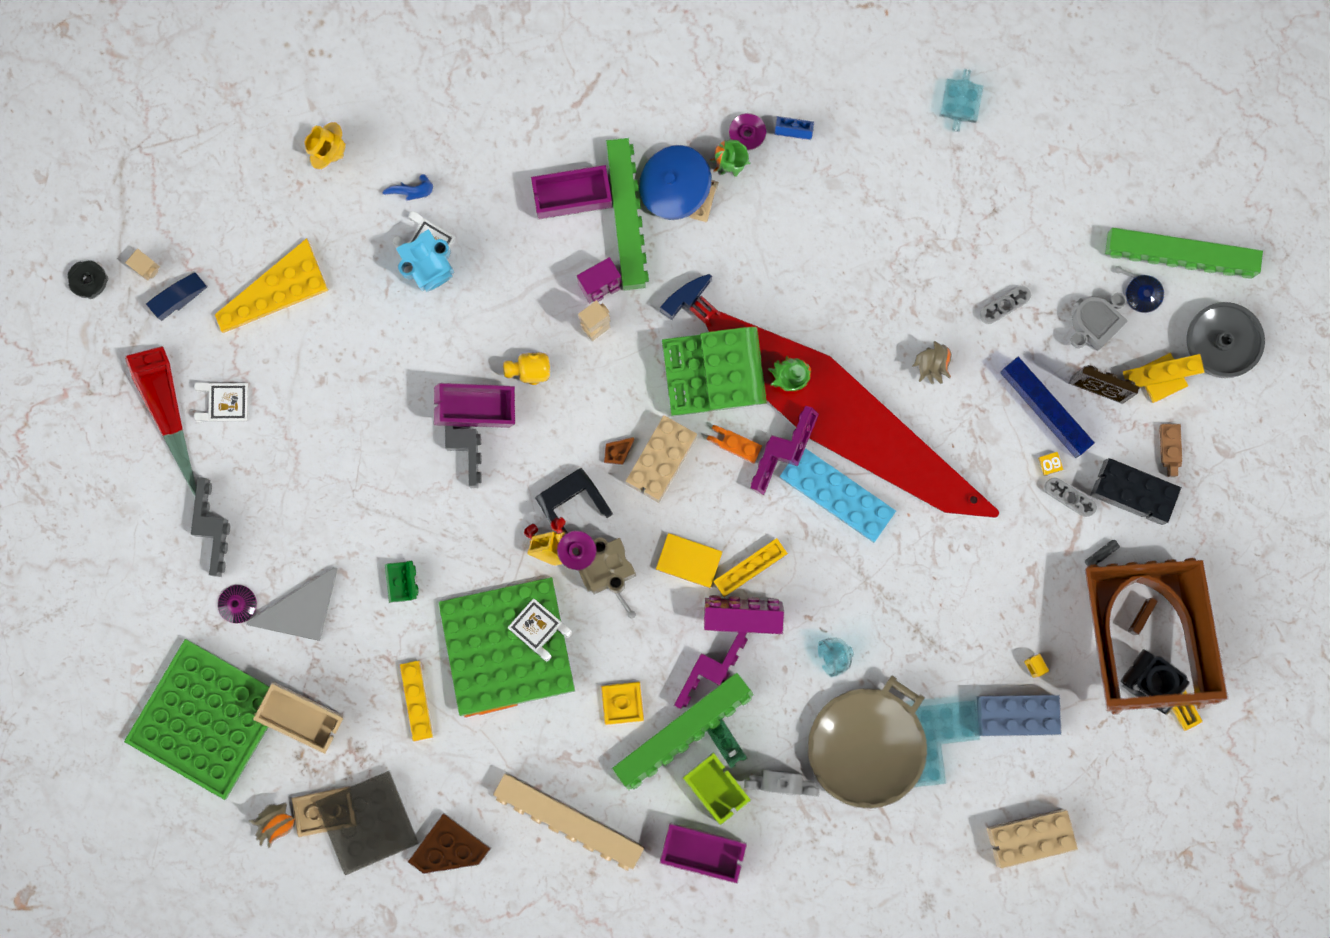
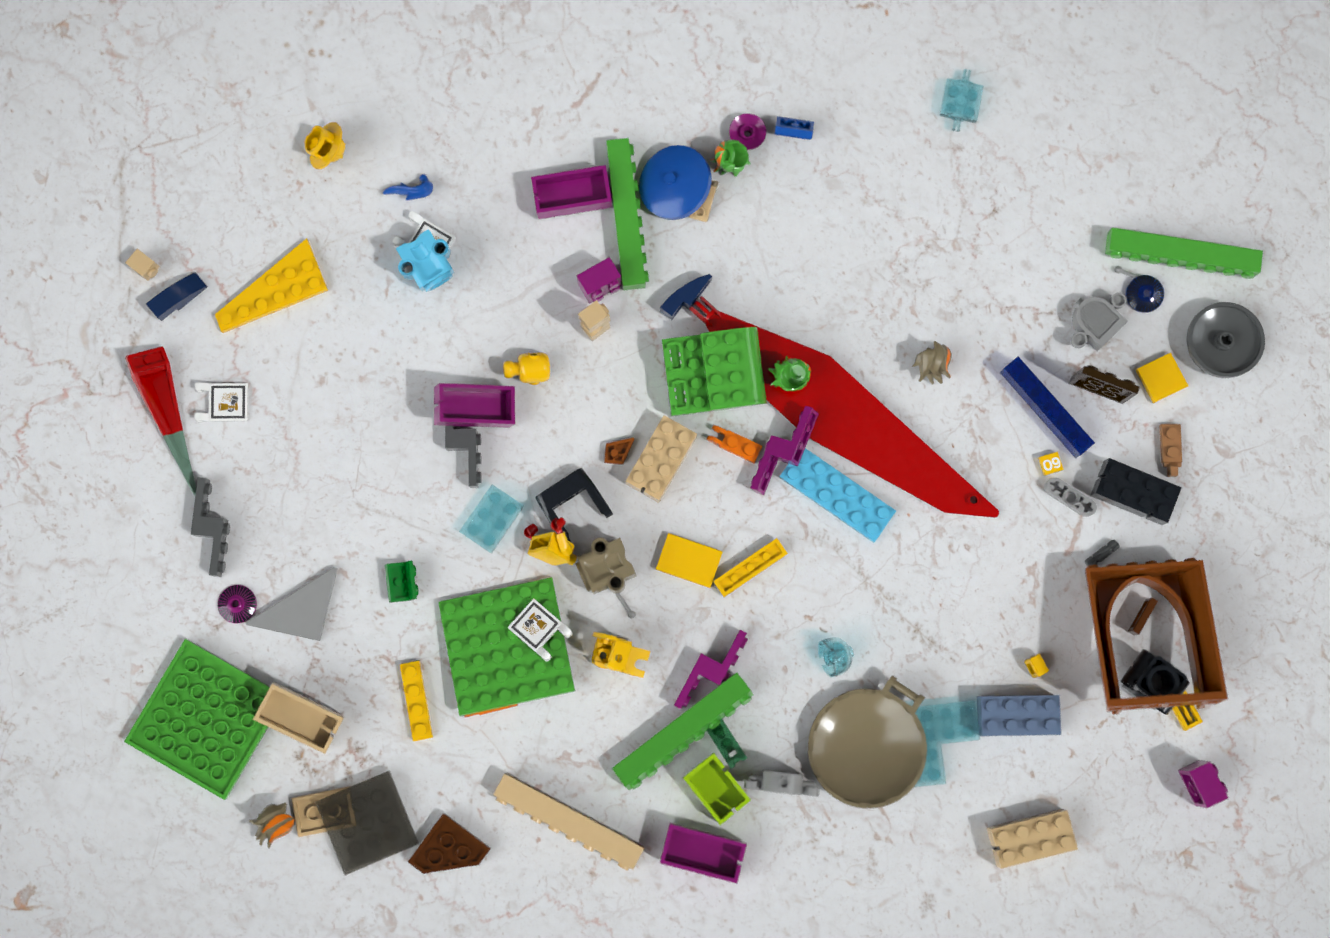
(94, 287): pearl dark grey plate -> none
(491, 518): none -> clear light blue plate
(585, 546): magenta dish -> none
(622, 703): yellow tile -> none
(623, 648): none -> yellow piece
(743, 615): magenta piece -> none
(1014, 294): light grey beam -> none
(1165, 371): yellow plate -> none
(1203, 783): none -> magenta brick

